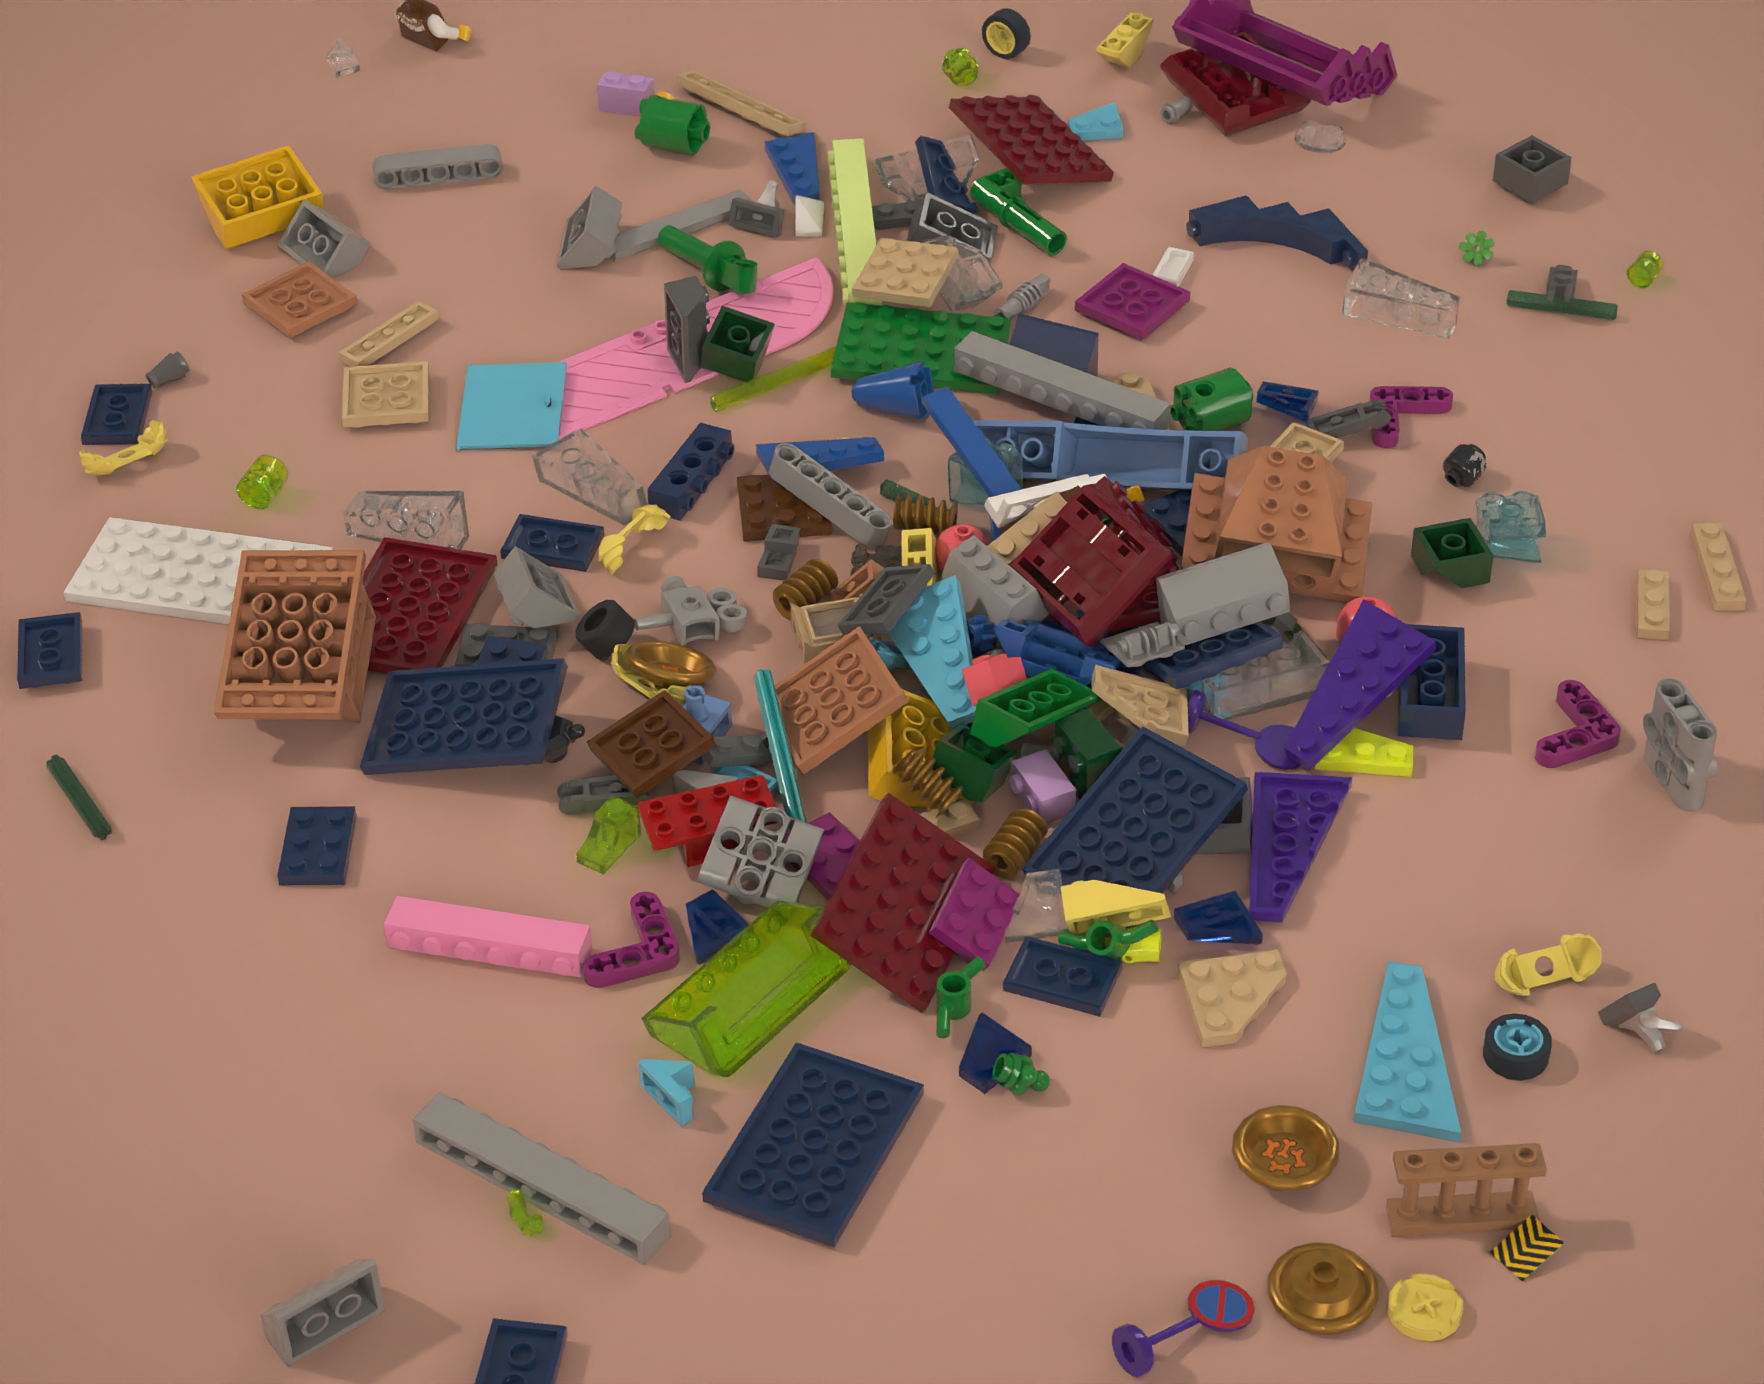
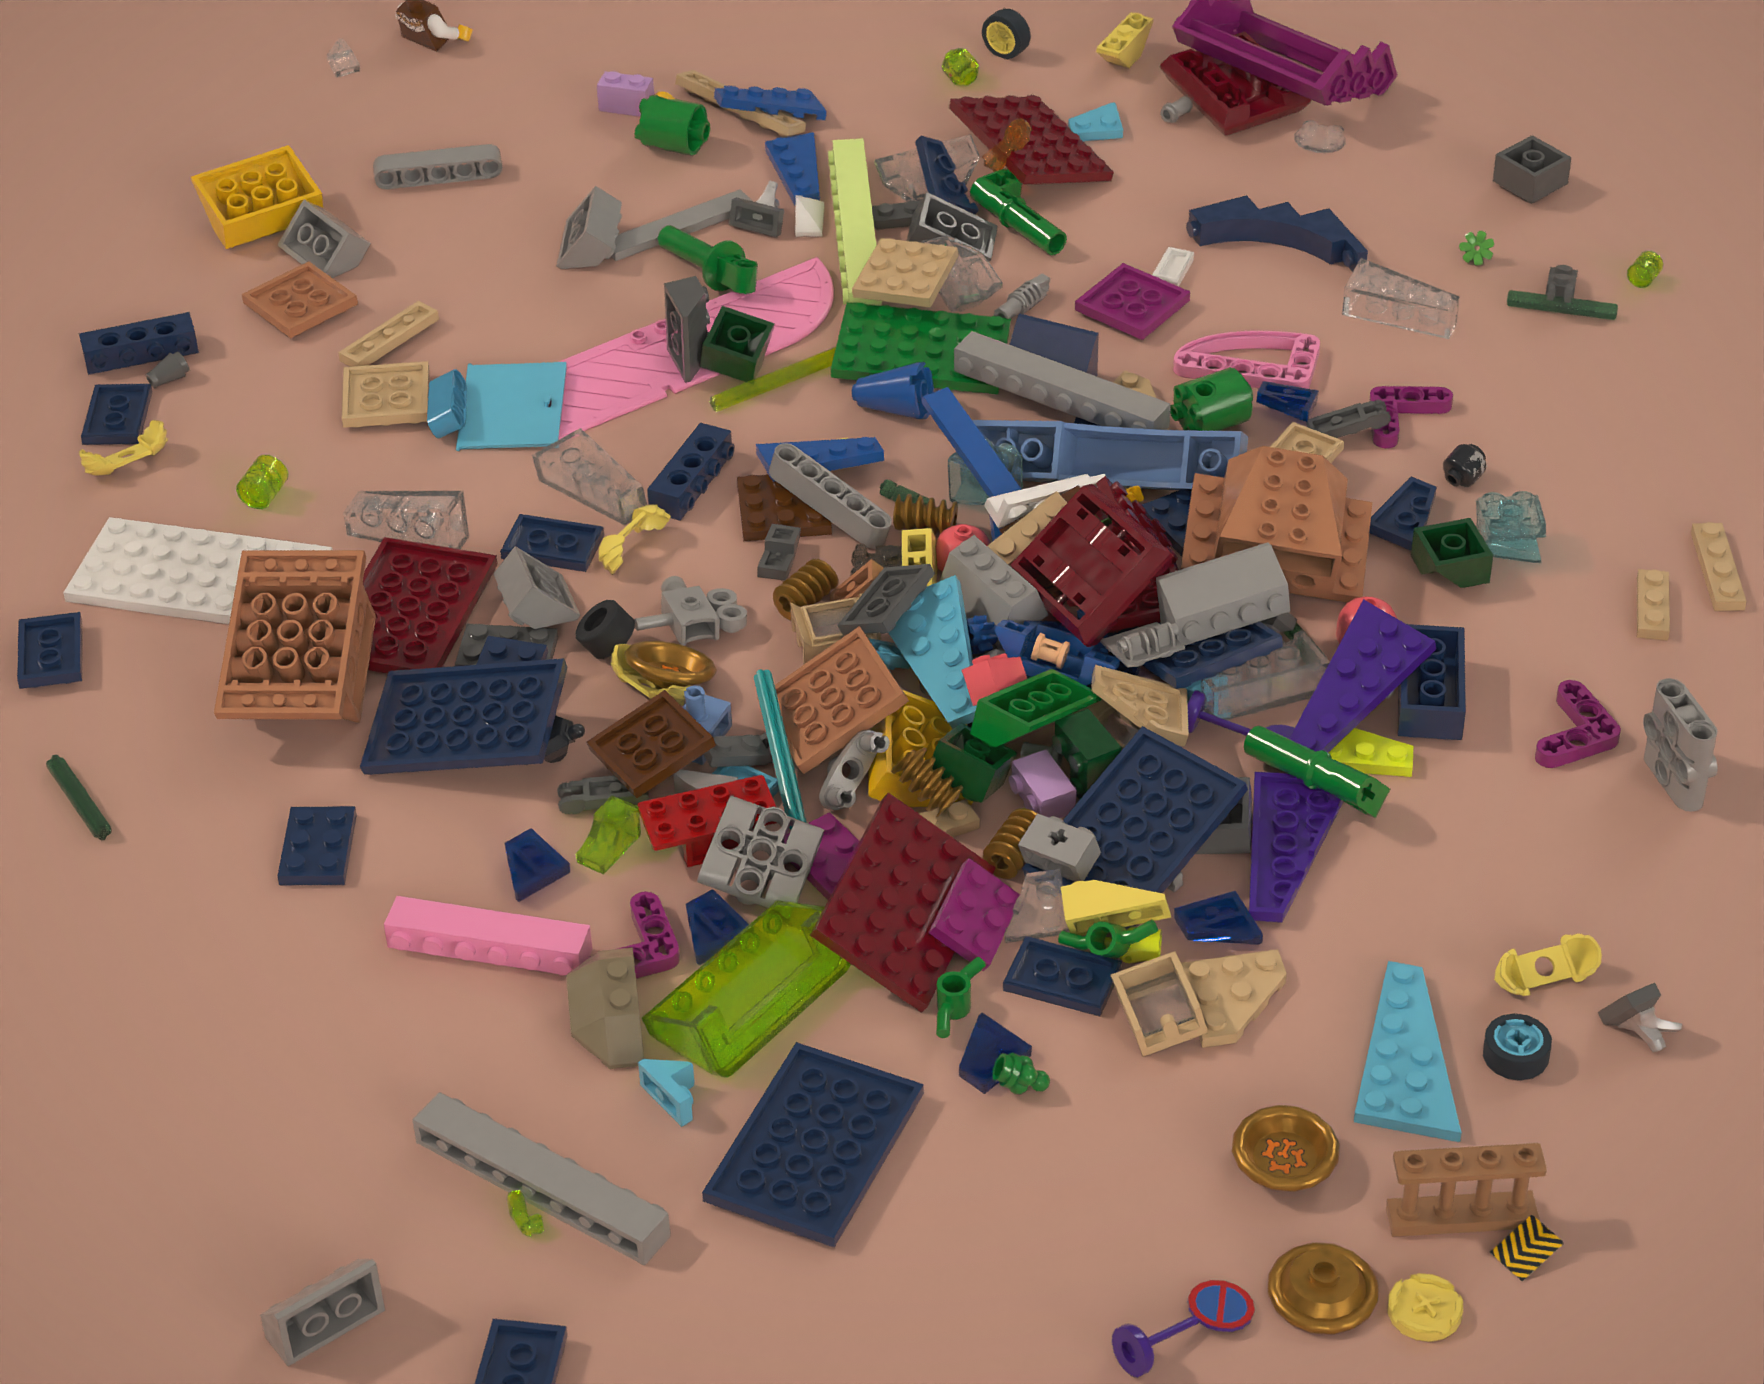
(138, 343): none -> dark blue brick
(447, 403): none -> dark azure beam
(533, 864): none -> clear blue wing
(606, 1008): none -> dark tan wedge
(771, 101): none -> blue wing
(859, 754): none -> light grey connector
(1014, 139): none -> clear orange piece
(1050, 651): none -> light nougat bush
(1055, 845): none -> light grey brick
(1159, 1003): none -> window
(1195, 357): none -> bright pink beam
(1317, 770): none -> green piece
(1403, 512): none -> dark blue wing

